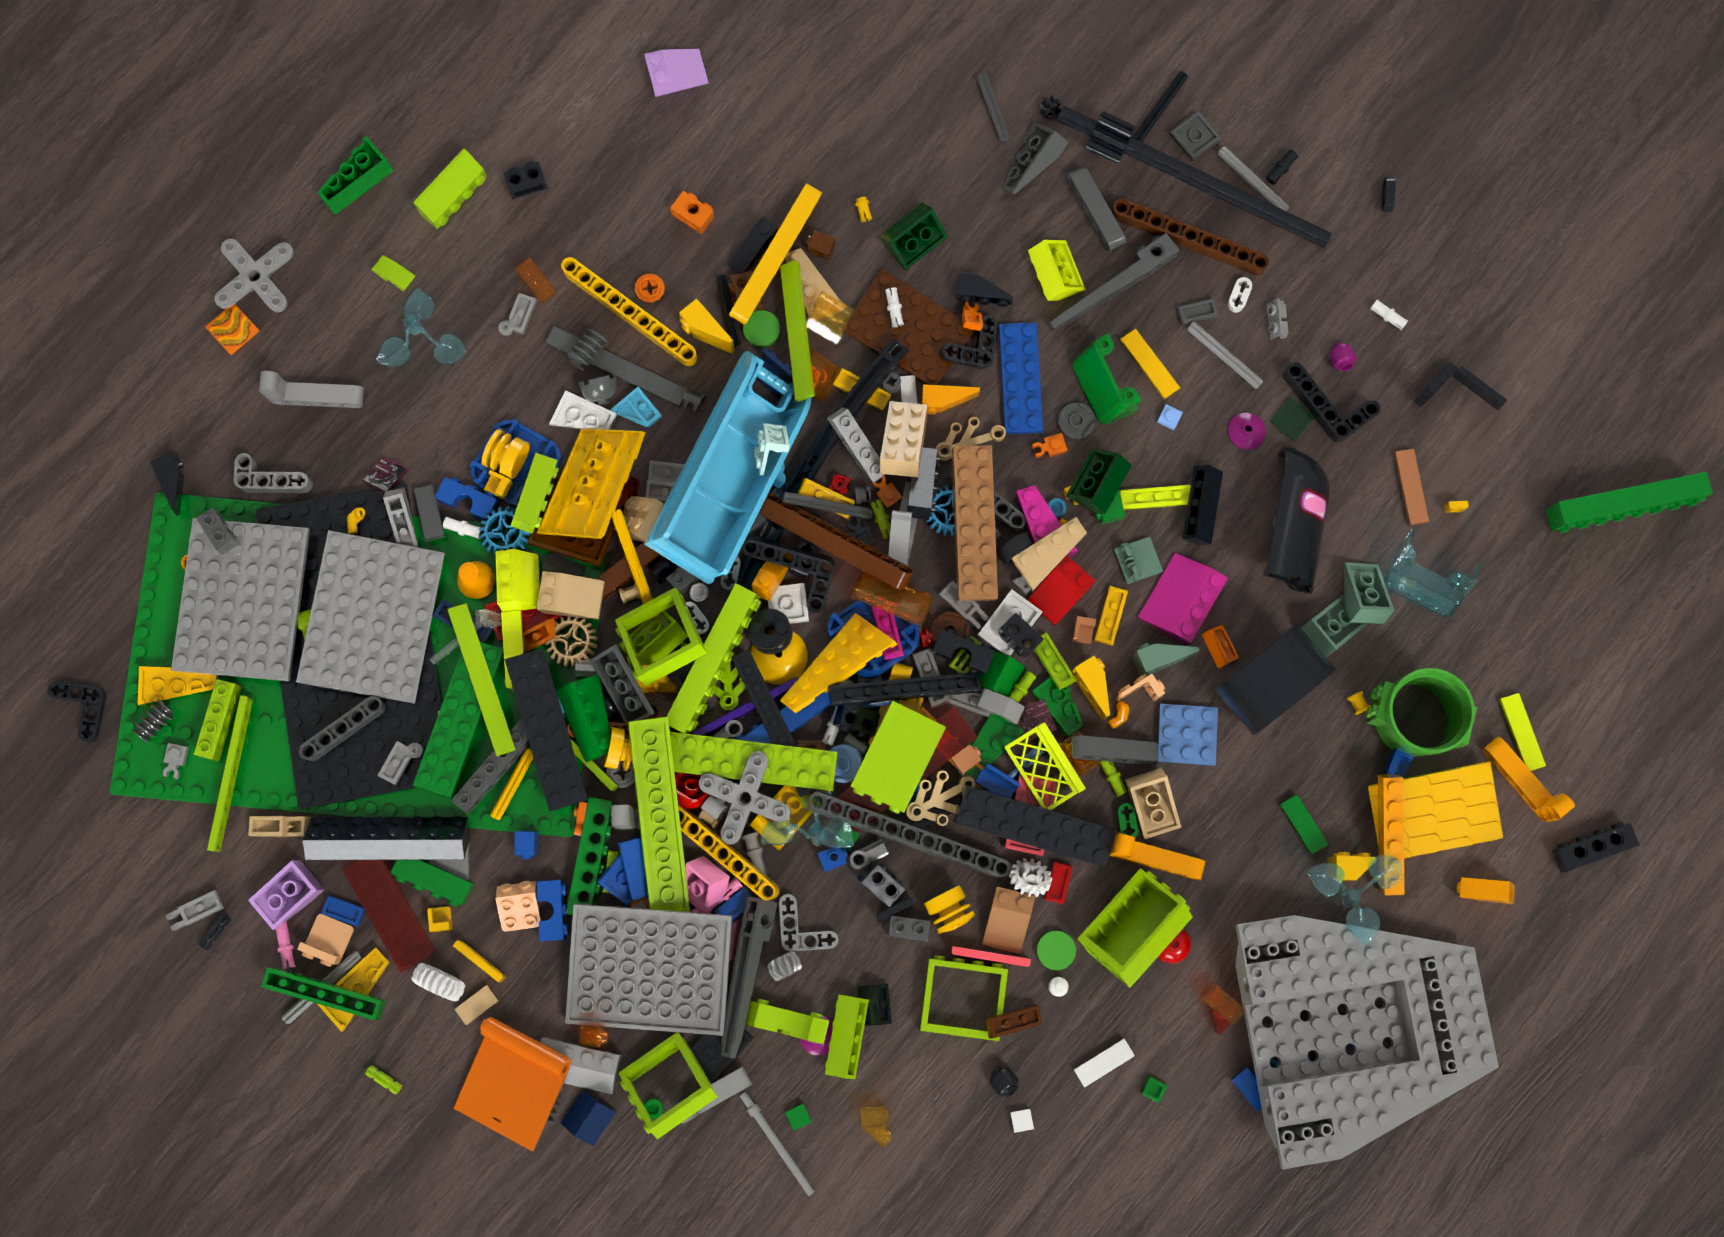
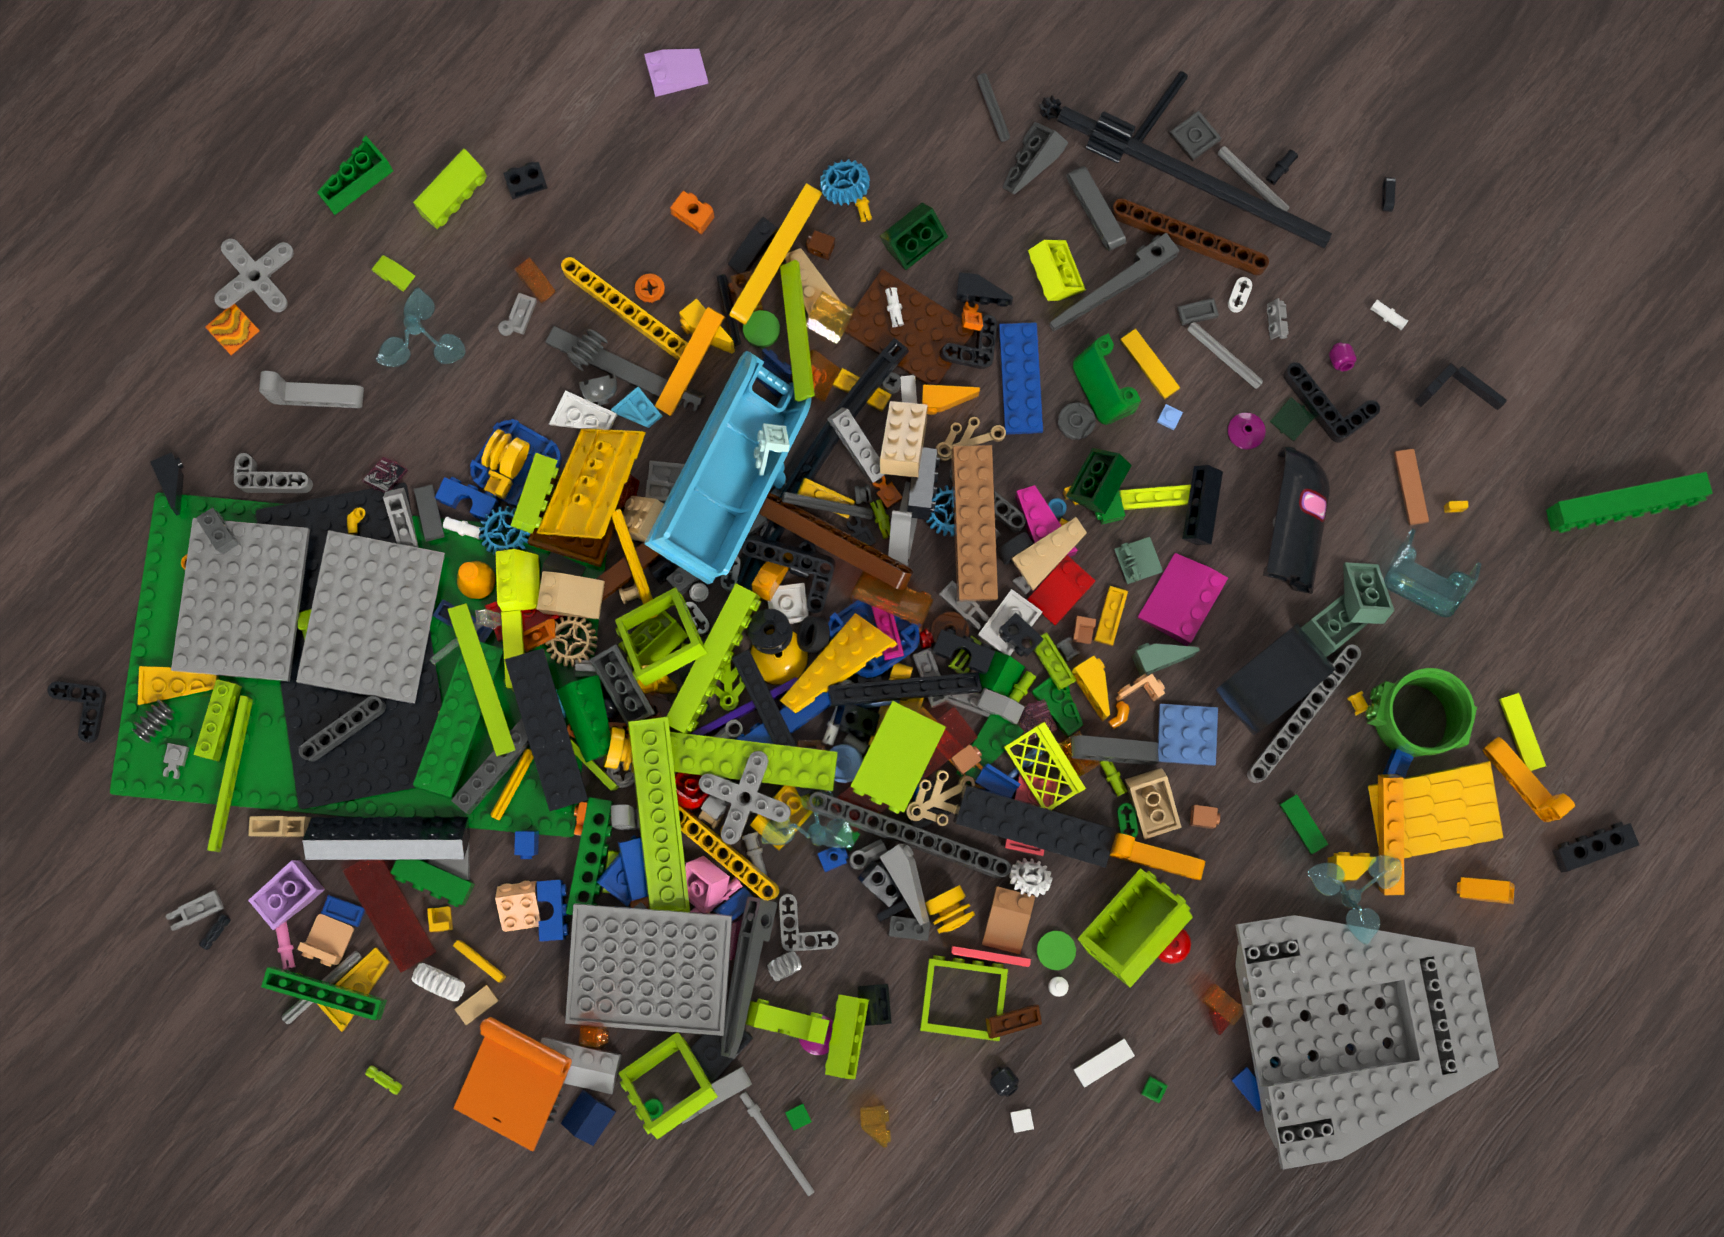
(398, 761): light grey hinge -> none
(689, 361): none -> light orange tile
(805, 633): none -> black tyre
(844, 178): none -> dark azure gear
(844, 482): red plate -> none
(904, 872): none -> light grey wedge
(1052, 445): orange plate -> none
(1059, 885): red tile -> none
(1068, 649): none -> dark grey bush
(1204, 816): none -> nougat brick
(1220, 646): orange slope -> none
(1300, 722): none -> light grey beam

